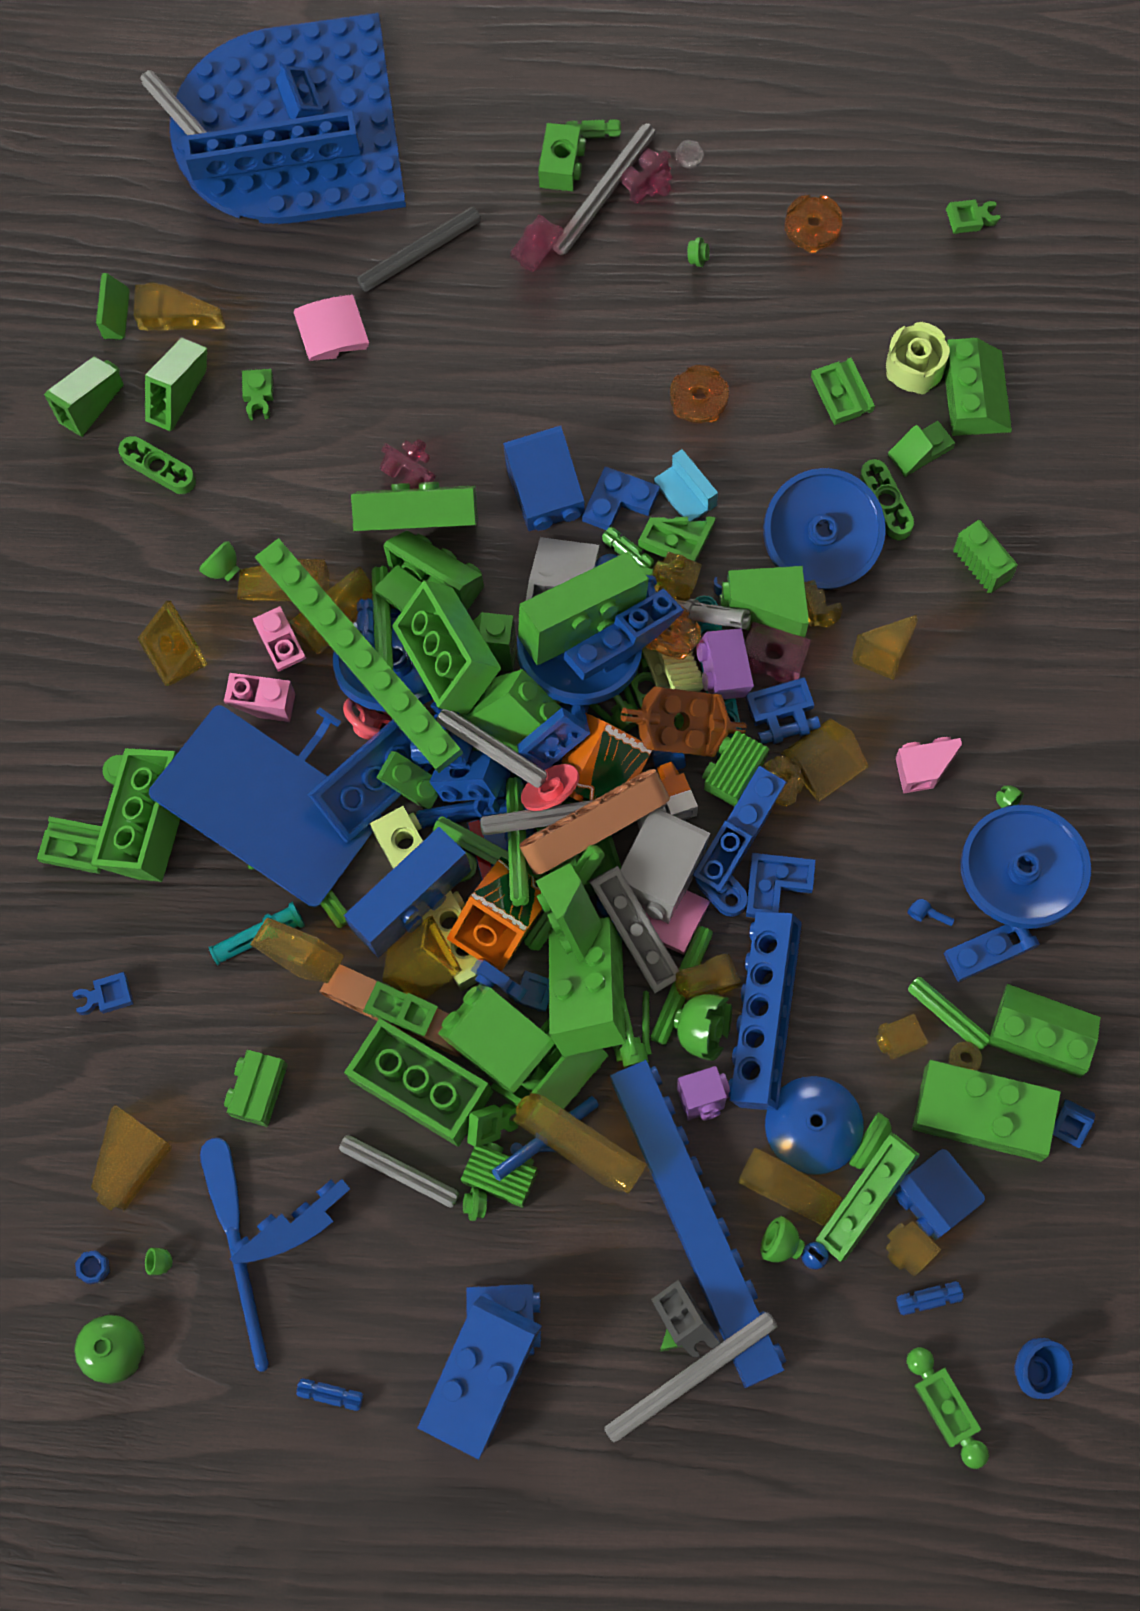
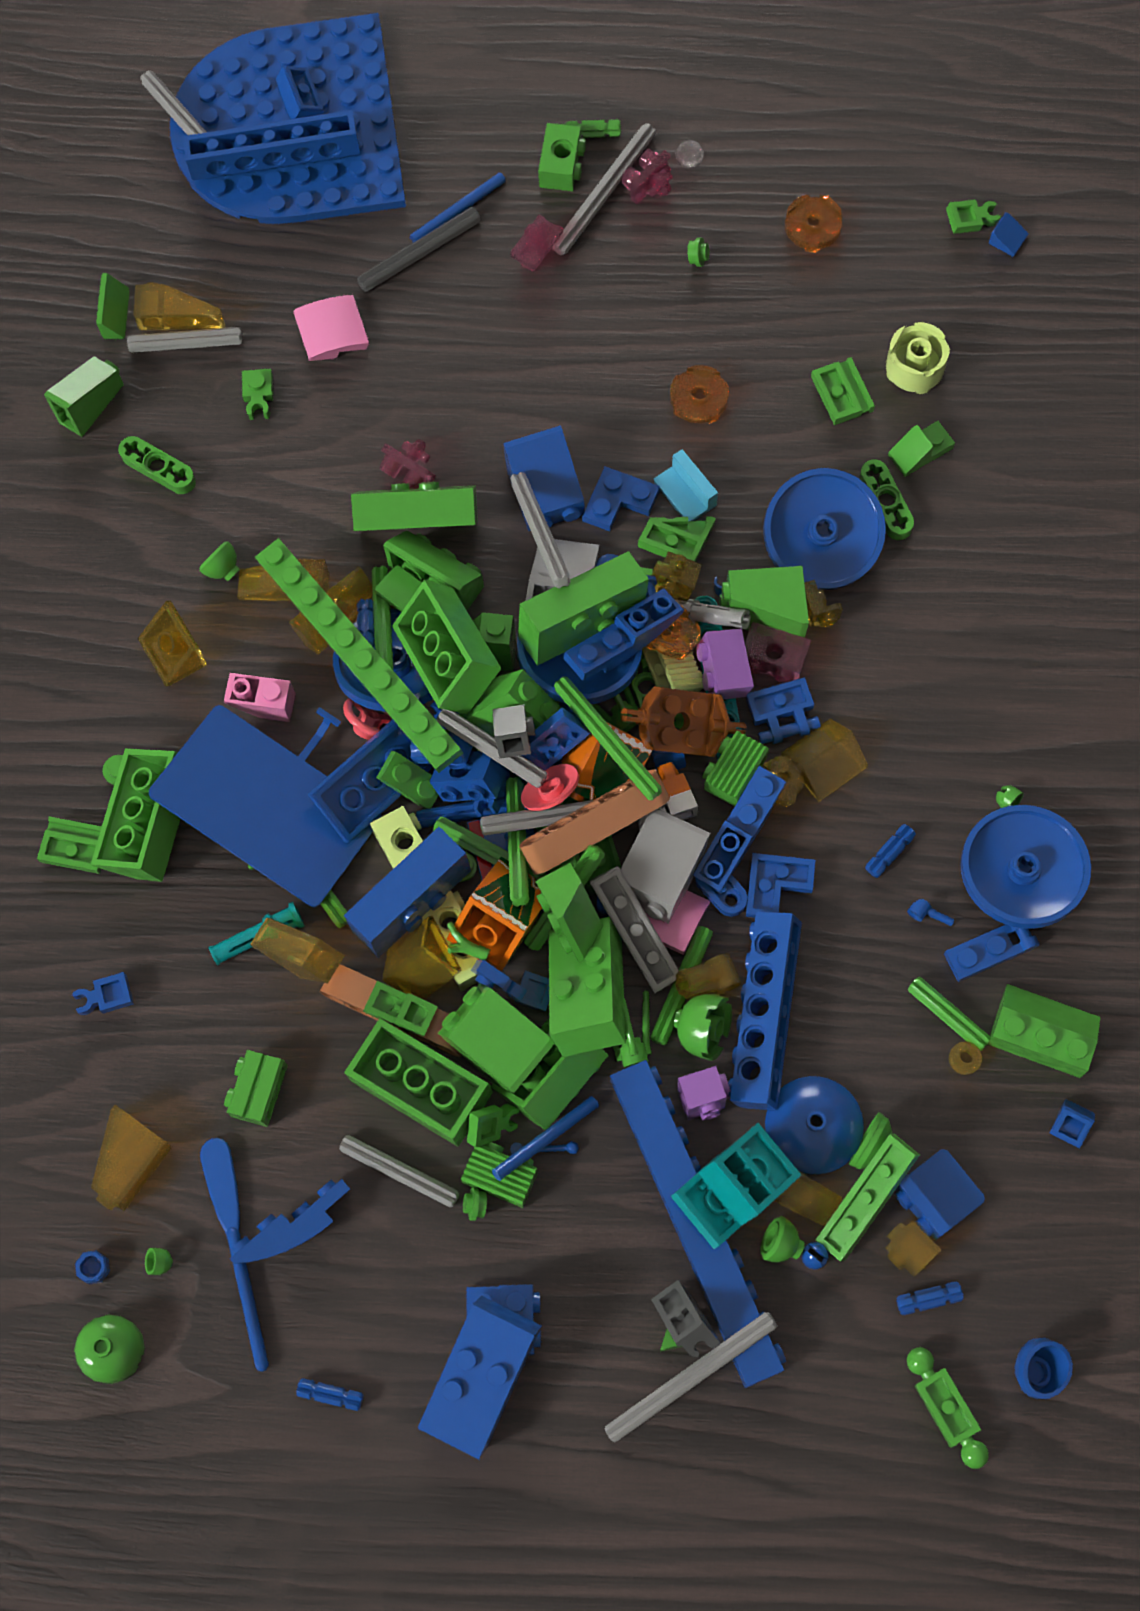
(173, 383): bright green slope -> none
(184, 339): none -> light grey axle
(279, 639): bright pink slope -> none
(460, 206): none -> blue bar
(465, 946): none -> bright green bar
(512, 731): none -> dark grey brick
(540, 530): none -> light grey axle
(578, 1143): clear yellow slope -> none
(608, 738): none -> bright green axle
(622, 545): bright green axle -> none
(736, 1186): none -> teal bracket
(885, 647): clear yellow slope -> none
(890, 850): none -> blue axle
(900, 1037): clear yellow bracket -> none
(924, 765): bright pink slope -> none
(976, 388): bright green slope -> none
(985, 556): bright green brick -> none
(986, 1110): bright green brick -> none
(1008, 235): none -> blue slope

